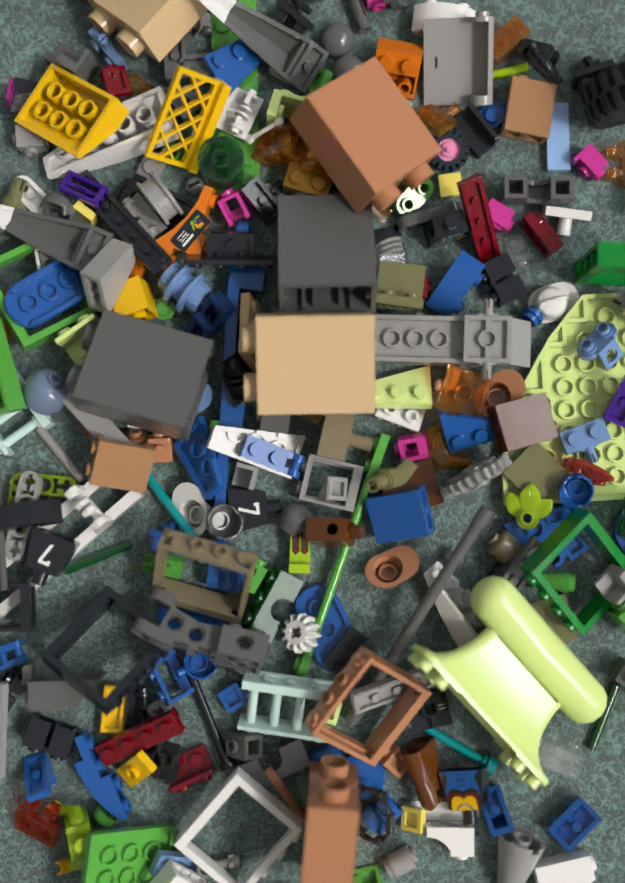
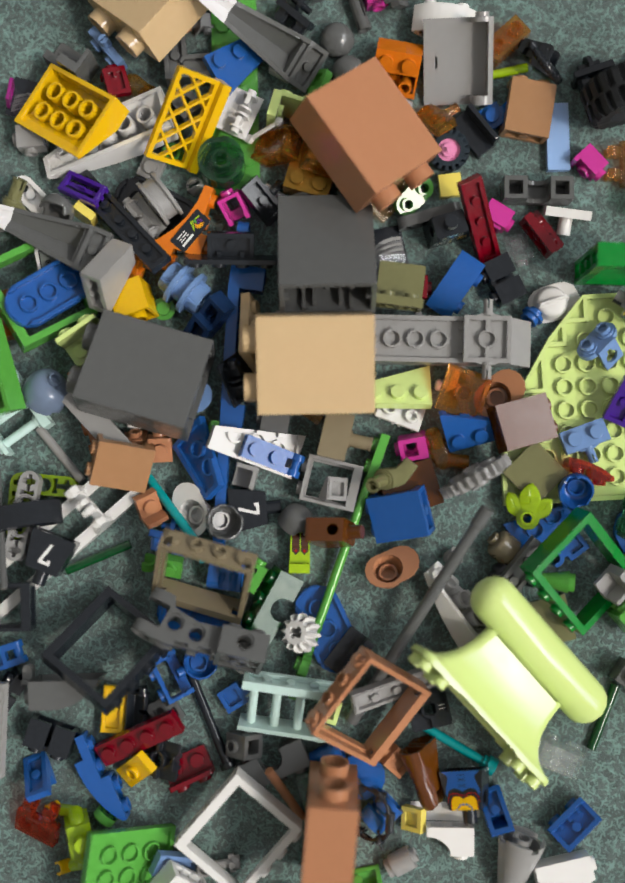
(150, 508): none -> nougat bracket

